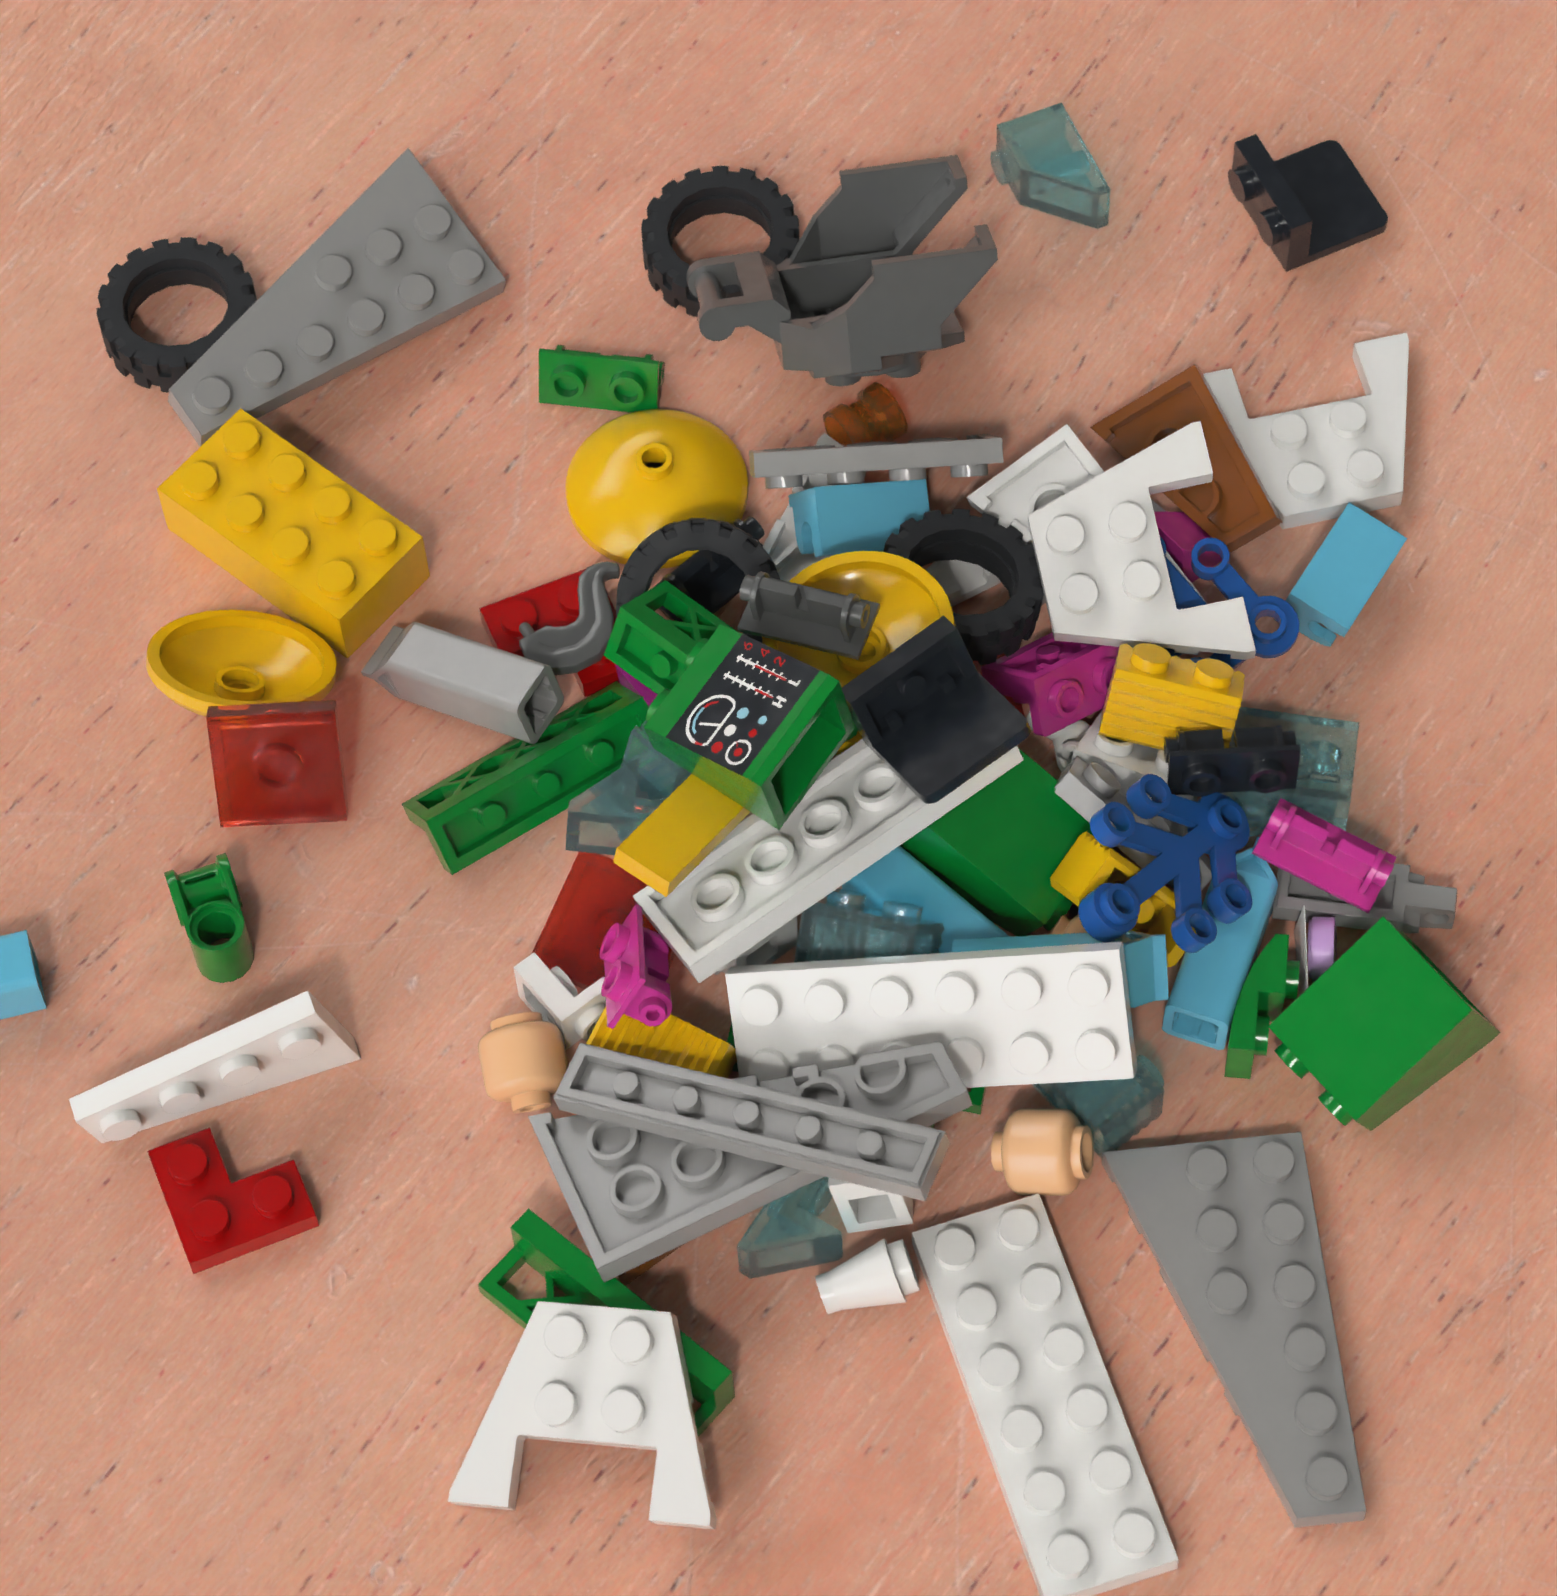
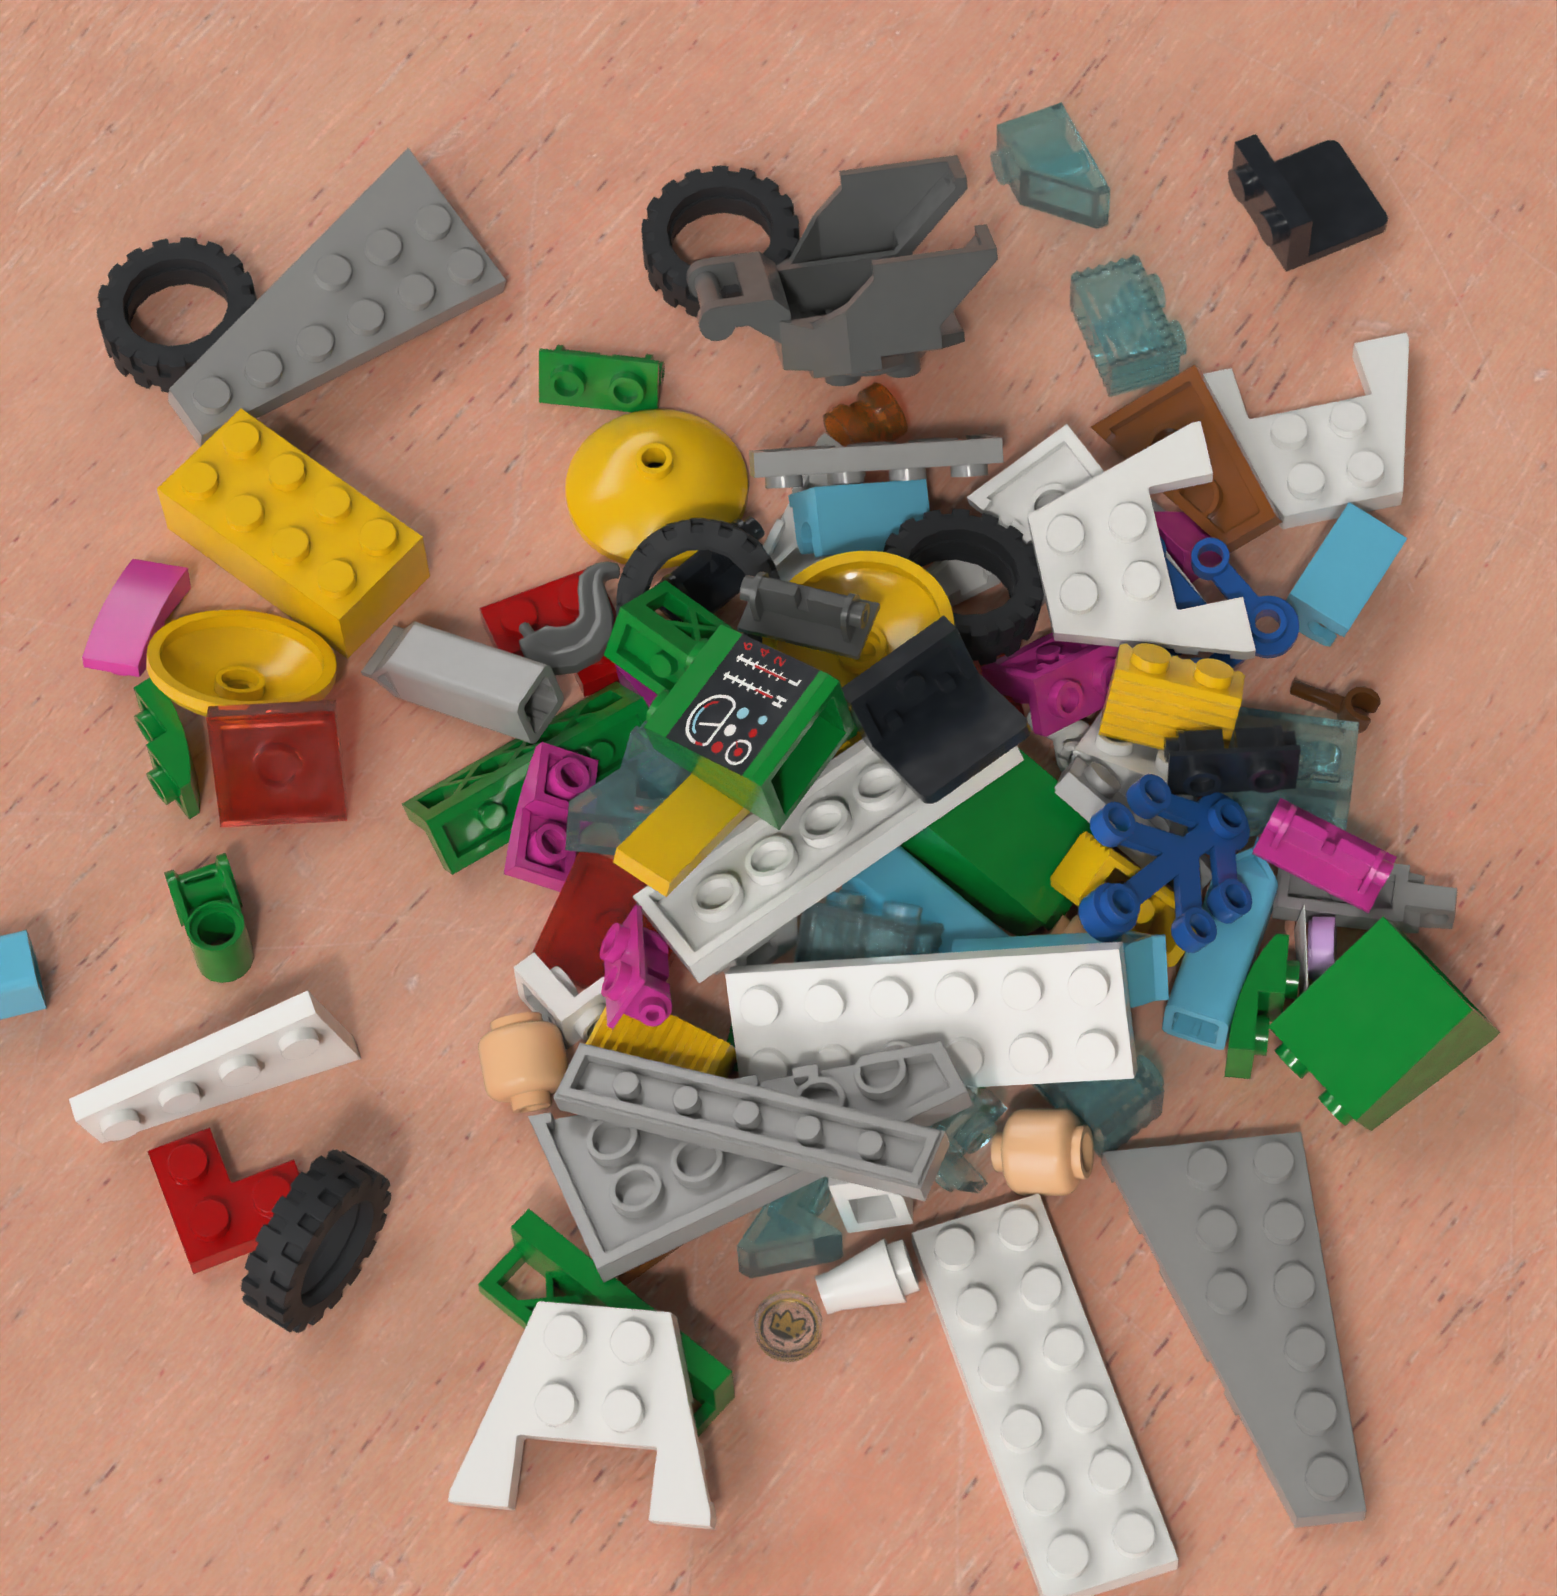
(132, 615): none -> slope
(167, 746): none -> green slope
(316, 1241): none -> black tyre
(540, 820): none -> dark pink slope
(788, 1325): none -> clear tile
(968, 1133): none -> clear light blue bracket
(1126, 326): none -> clear light blue brick
(1358, 697): none -> reddish brown hand

